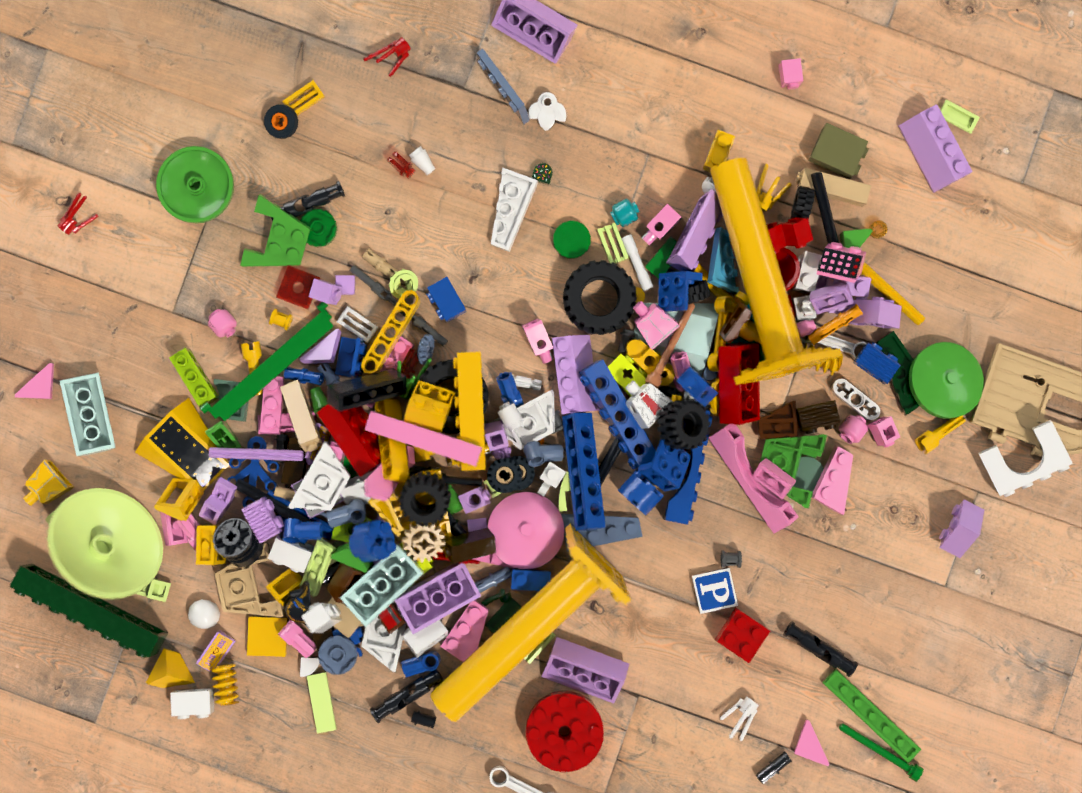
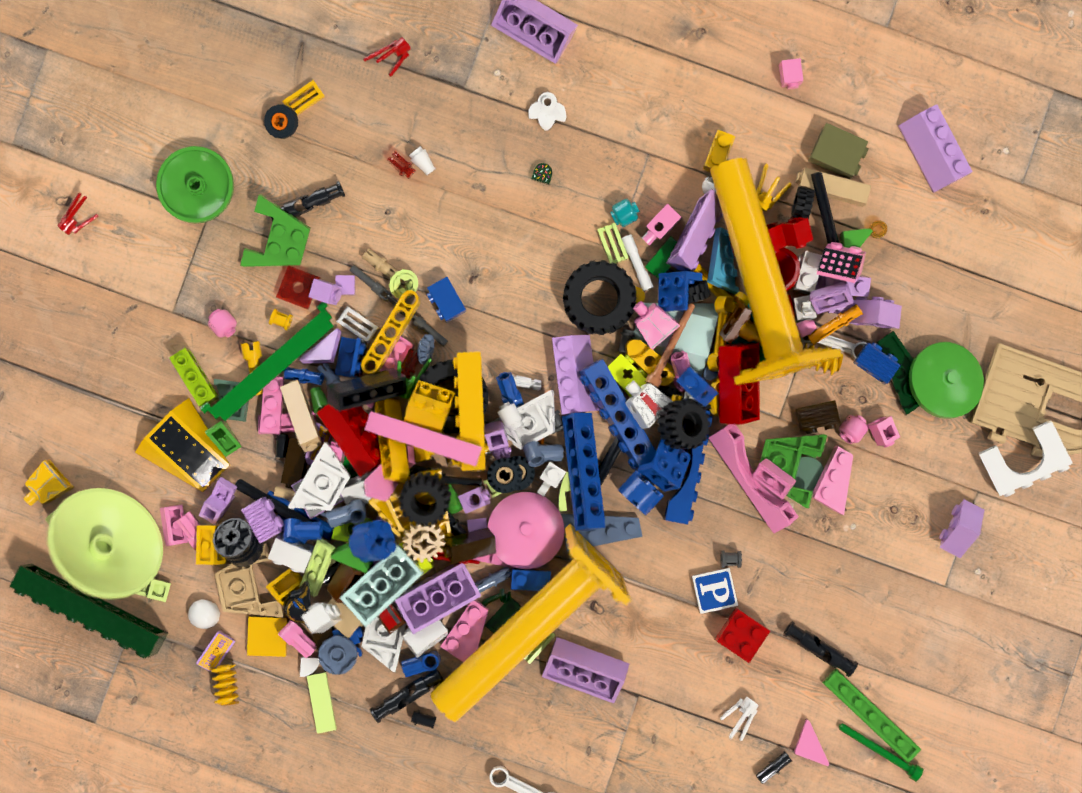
(40, 386): bright pink tile -> none
(87, 414): light aqua brick -> none
(170, 671): yellow slope -> none
(185, 503): yellow tile -> none
(192, 702): white brick -> none
(255, 469): blue plant -> none
(261, 454): lavender axle -> none
(322, 227): green tile -> none
(504, 87): sand blue wing -> none
(513, 202): white wing -> none
(534, 332): bright pink torso -> none
(567, 751): red brick -> none
(571, 239): green tile -> none
(779, 423): reddish brown wing -> none
(863, 412): white beam -> none
(893, 295): yellow axle -> none
(930, 439): yellow piece -> none
(959, 116): yellowish green tile -> none

